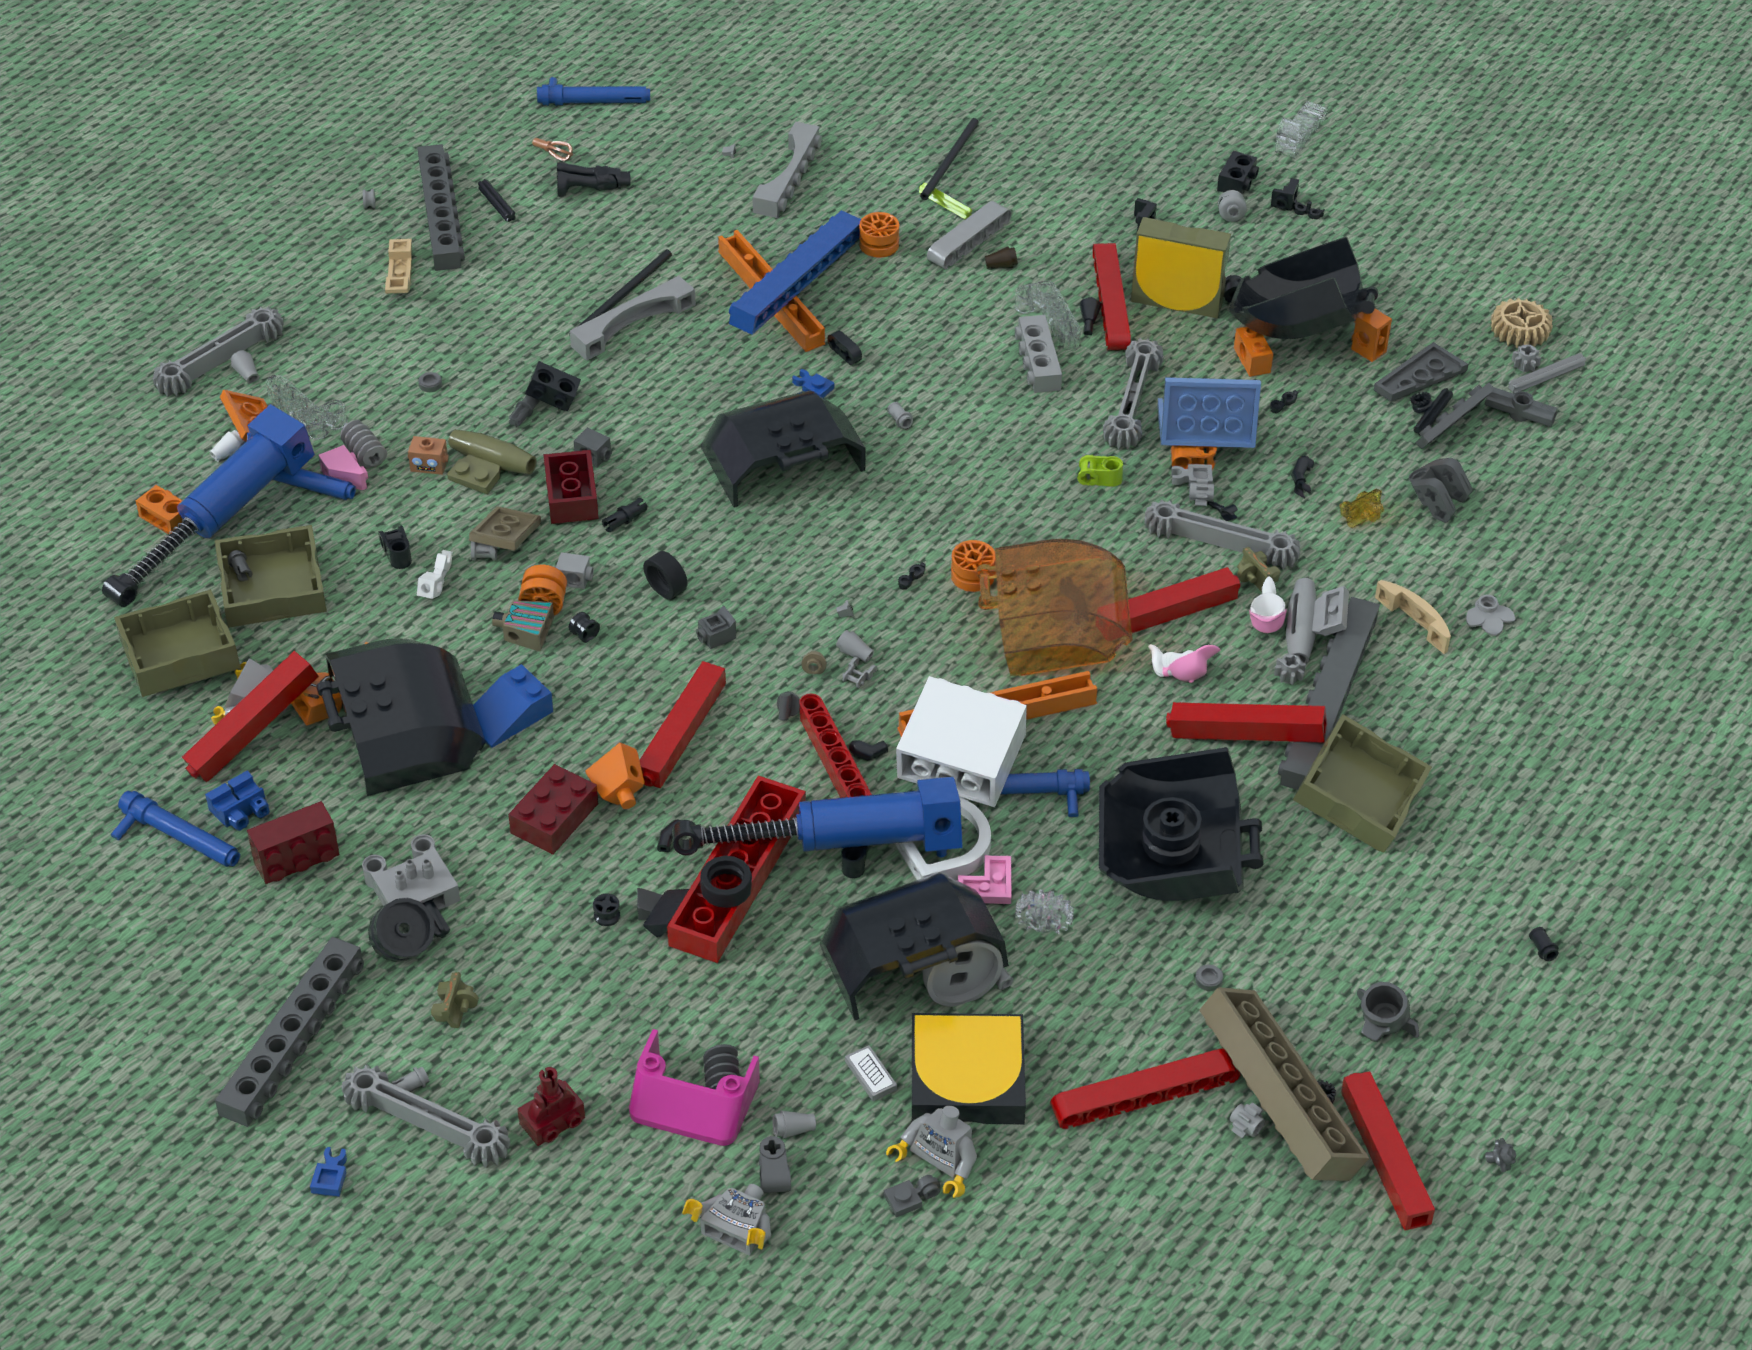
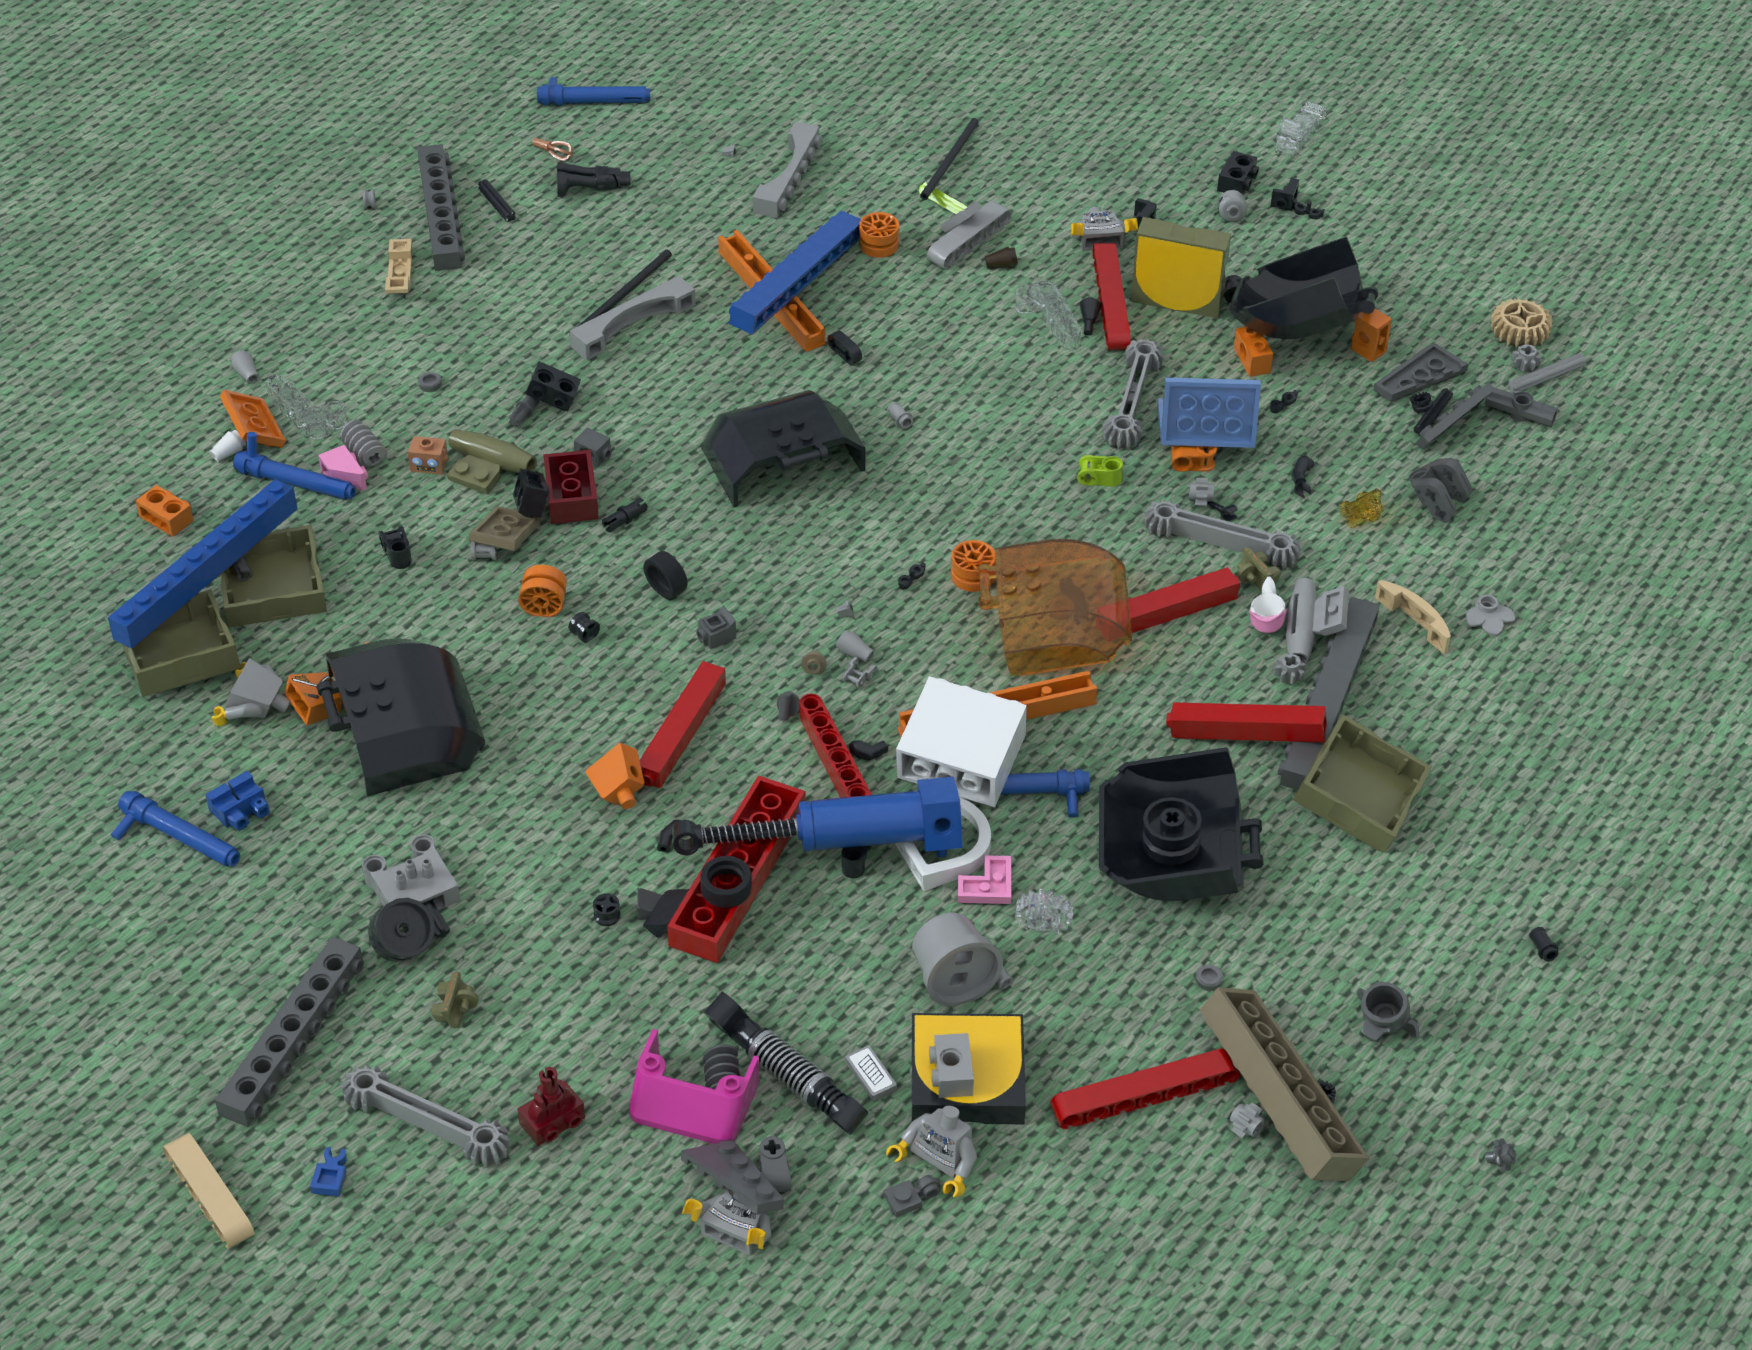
(178, 375): light grey arm -> none
(202, 564): none -> blue brick
(210, 1190): none -> tan beam
(249, 717): red brick -> none
(275, 445): blue piece -> none
(293, 842): dark red brick -> none
(412, 1080): light grey pin -> none
(430, 583): white piece -> none
(512, 705): blue slope -> none
(526, 623): dark tan torso -> none
(530, 493): none -> black brick
(553, 809): dark red brick -> none
(576, 569): light grey brick -> none
(736, 1173): none -> dark grey wing
(792, 1123): light grey cone -> none
(814, 1087): none -> black piece
(817, 383): blue plate -> none
(905, 929): black windscreen -> none
(954, 1079): none -> light grey brick
(960, 217): none -> light grey tile
(1038, 353): light grey brick -> none
(1101, 227): none -> light grey torso
(1183, 666): bright pink hair -> none
(1194, 471): light grey plate -> none
(1387, 1151): red brick -> none

